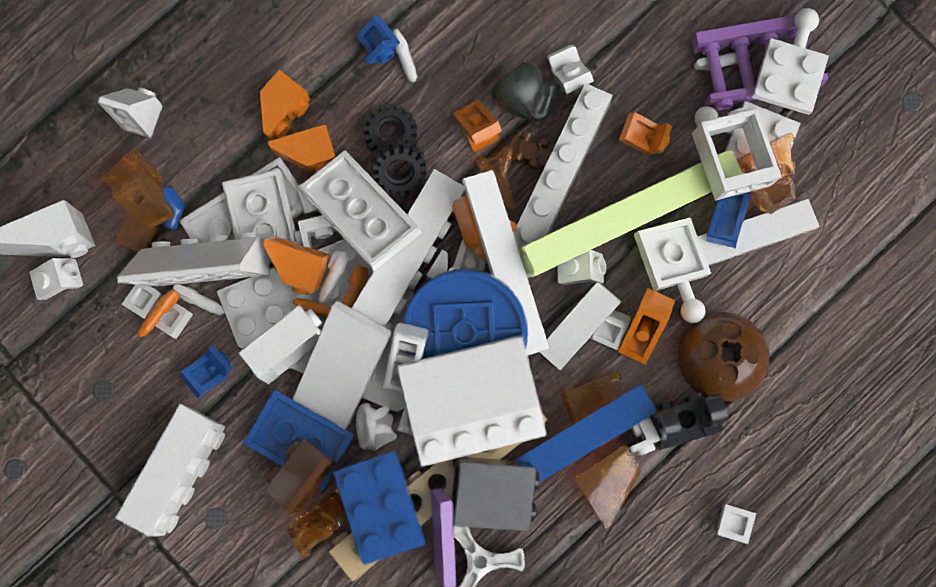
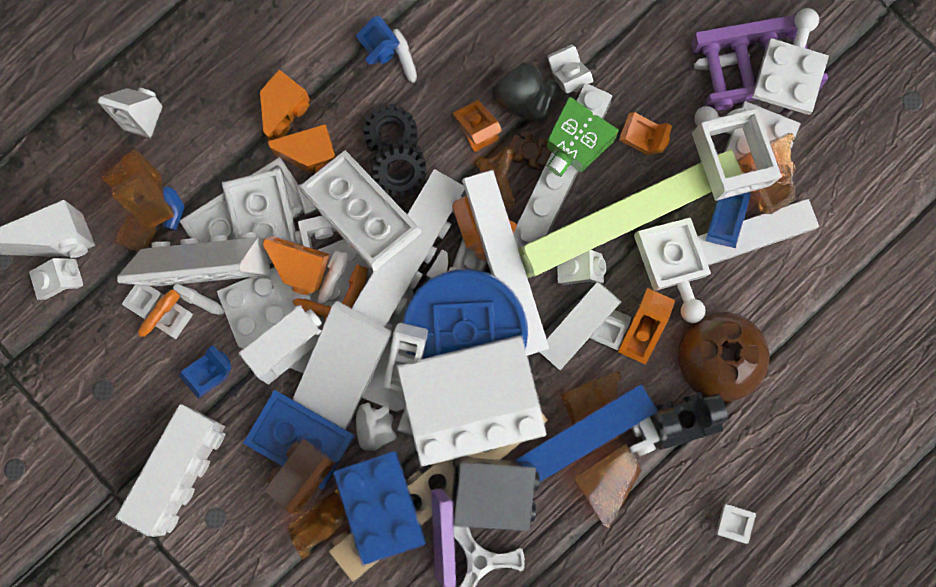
(578, 138): none -> bright green torso

